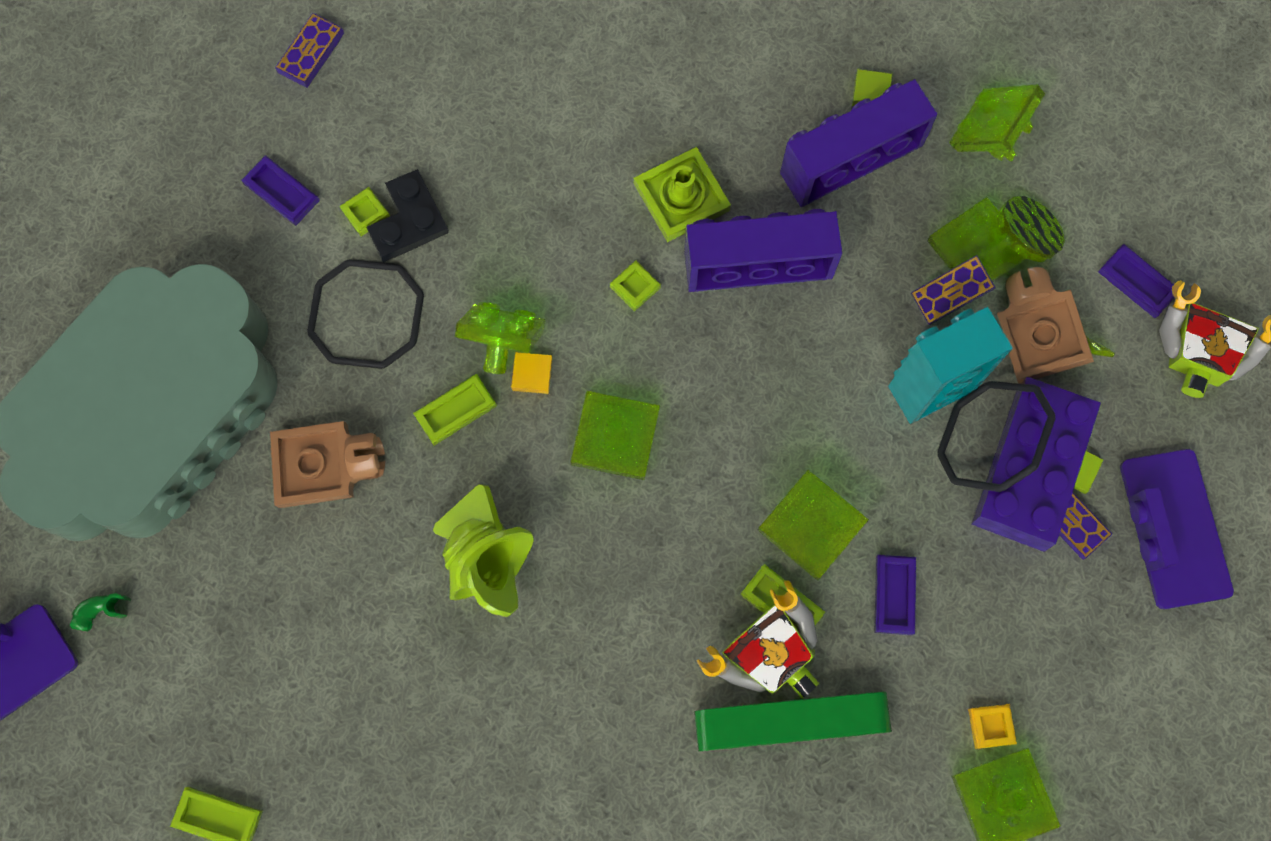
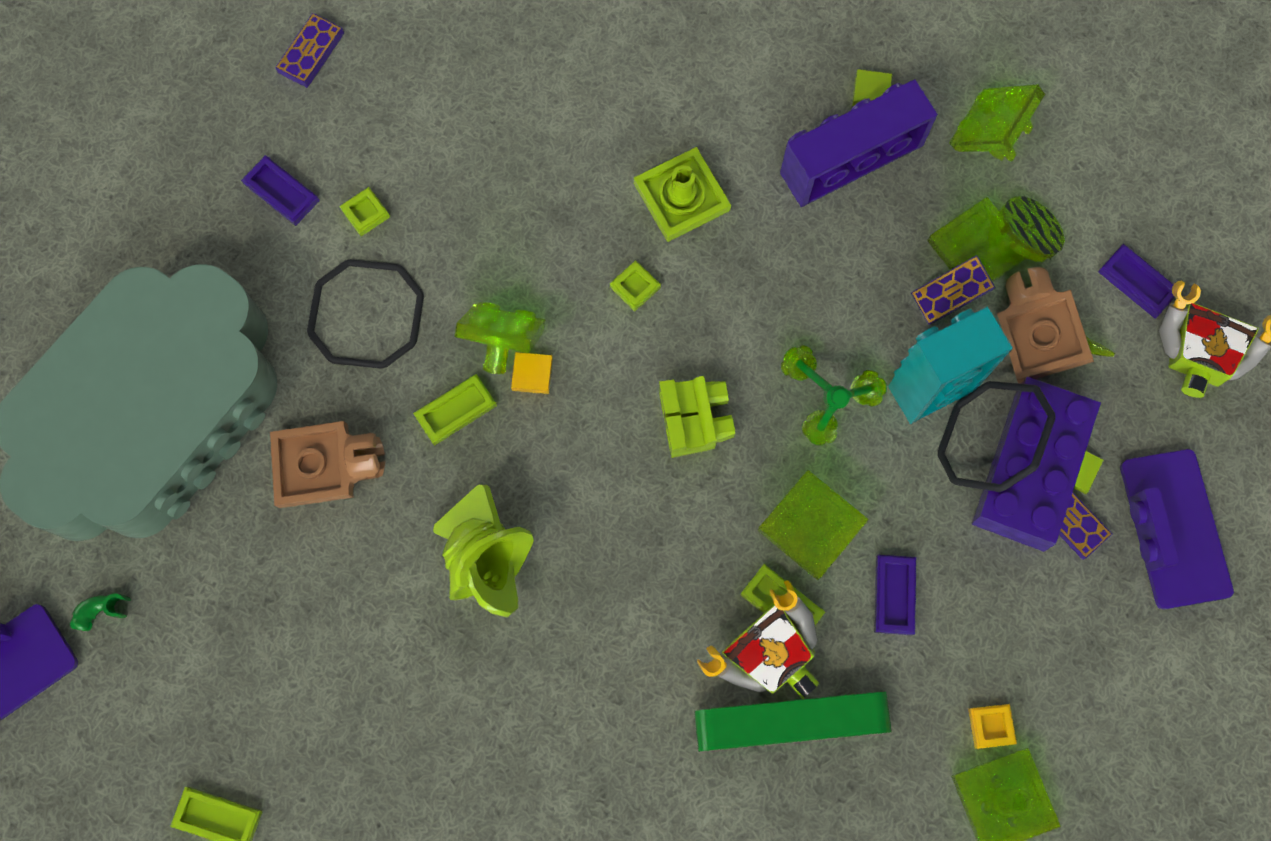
(416, 220): black plate -> none
(615, 435): clear neon green plate -> none
(689, 415): none -> lime hips
(762, 250): dark purple brick -> none
(821, 424): none -> clear neon green plant

